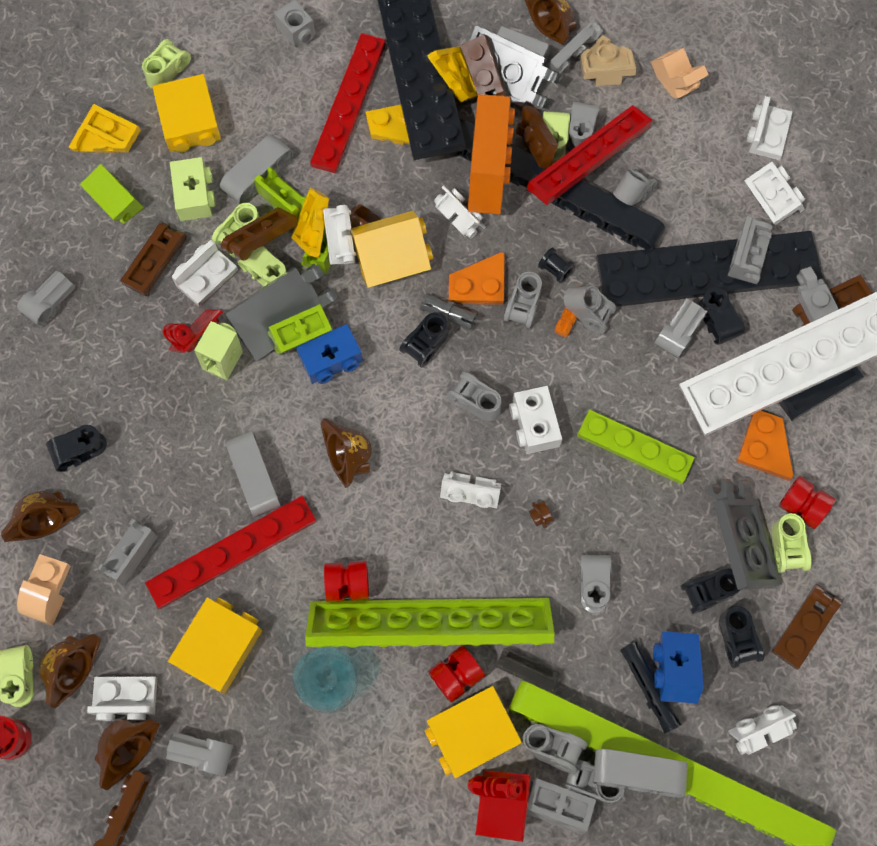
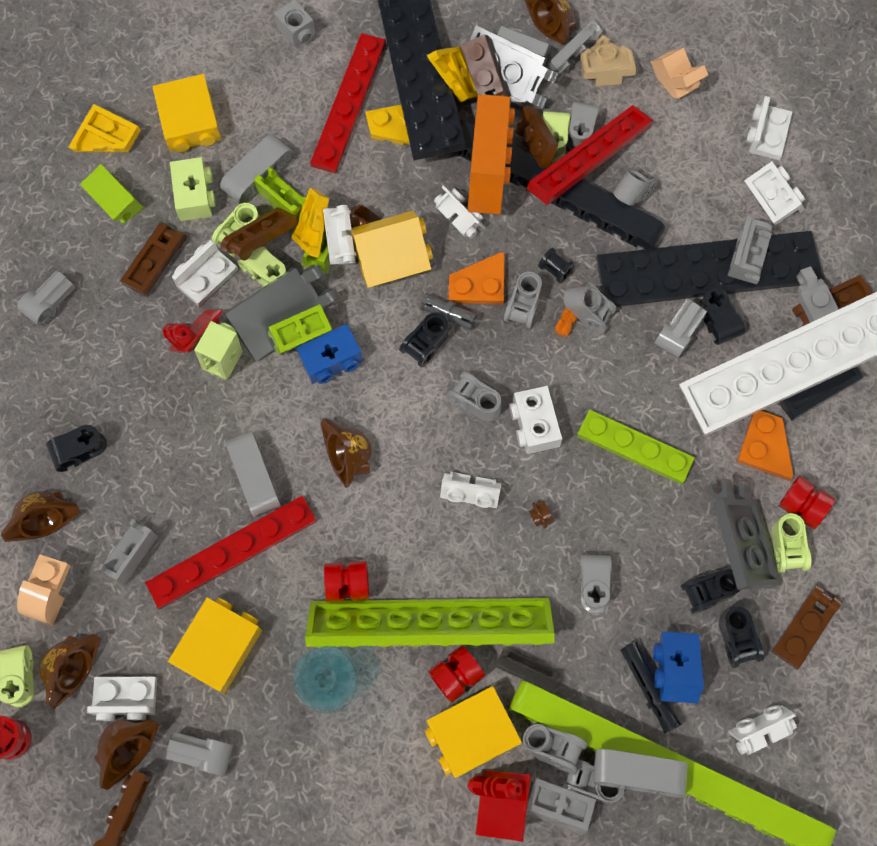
(165, 63): yellowish green piece -> none

